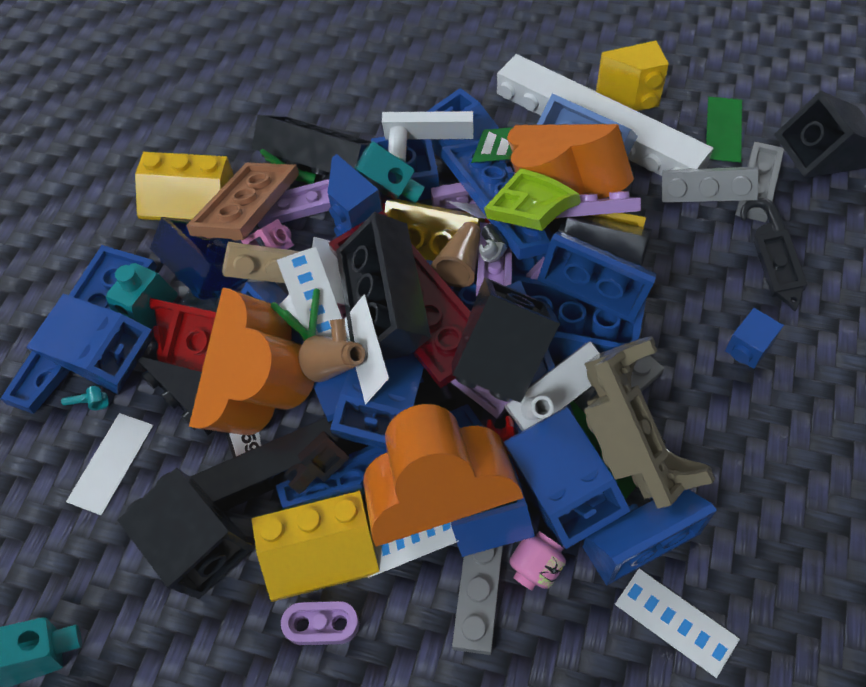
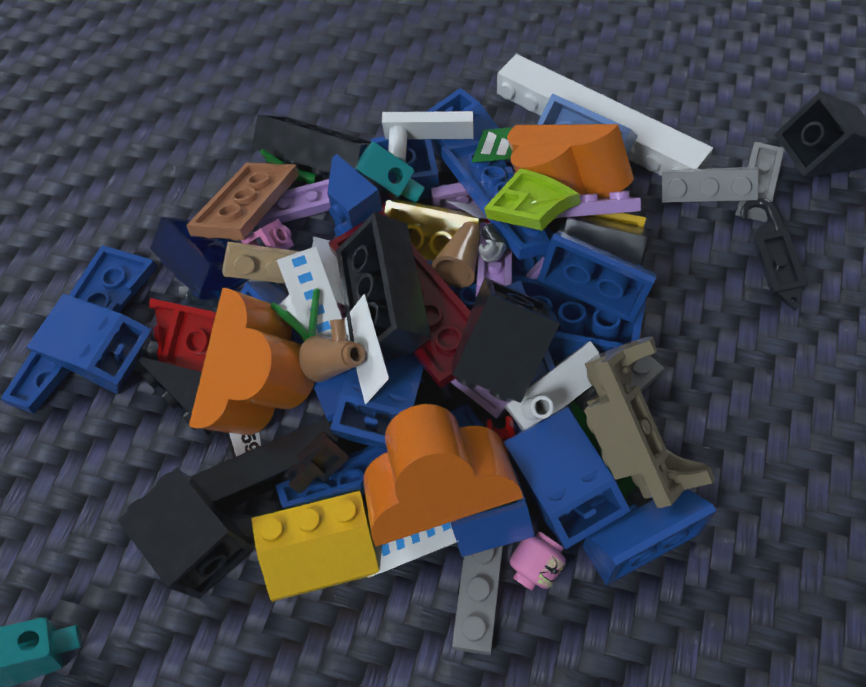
(94, 397): teal hand -> none
(109, 464): white sticker -> none
(133, 292): teal torso -> none
(178, 183): yellow slope -> none
(321, 623): lavender plate -> none
(633, 75): yellow slope -> none
(677, 622): white sticker -> none
(724, 128): green sticker -> none
(753, 338): blue brick -> none

